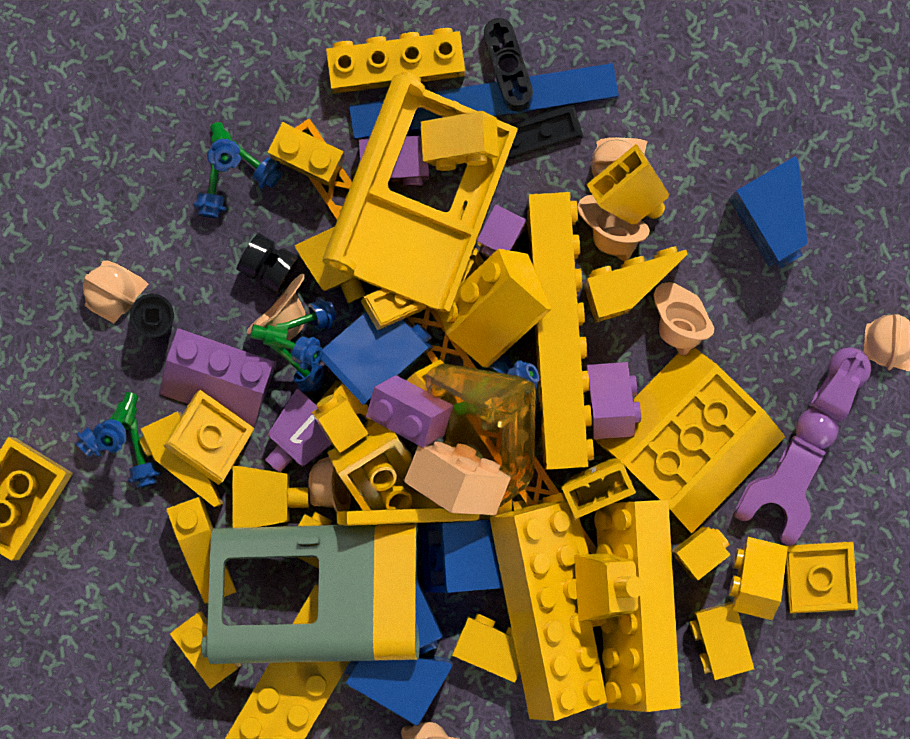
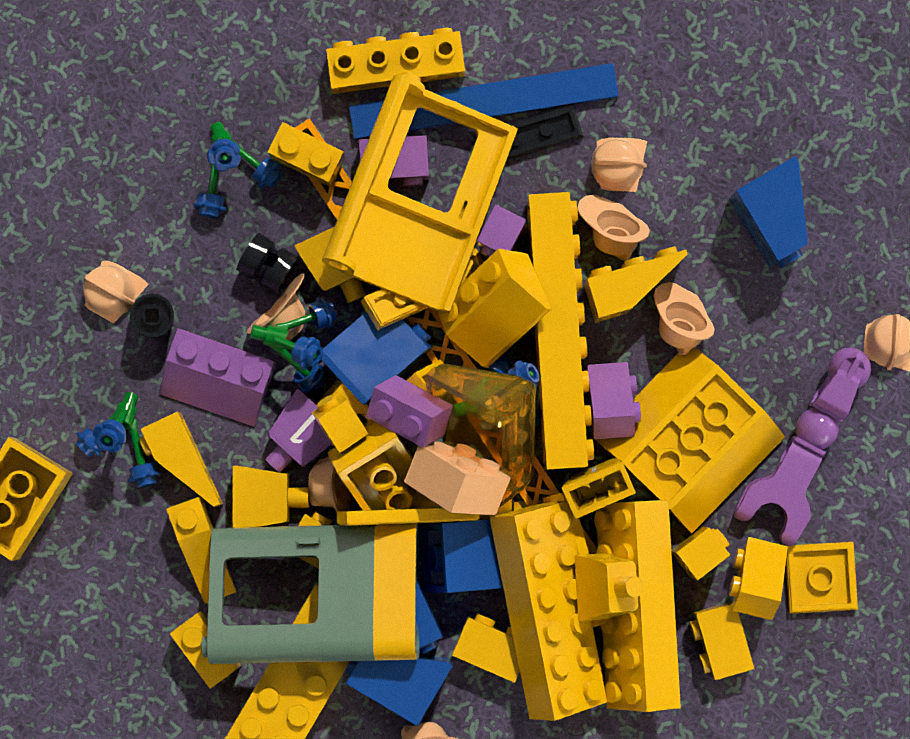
(209, 437): yellow tile -> none
(459, 140): yellow brick -> none
(505, 78): black beam -> none
(630, 188): yellow torso -> none

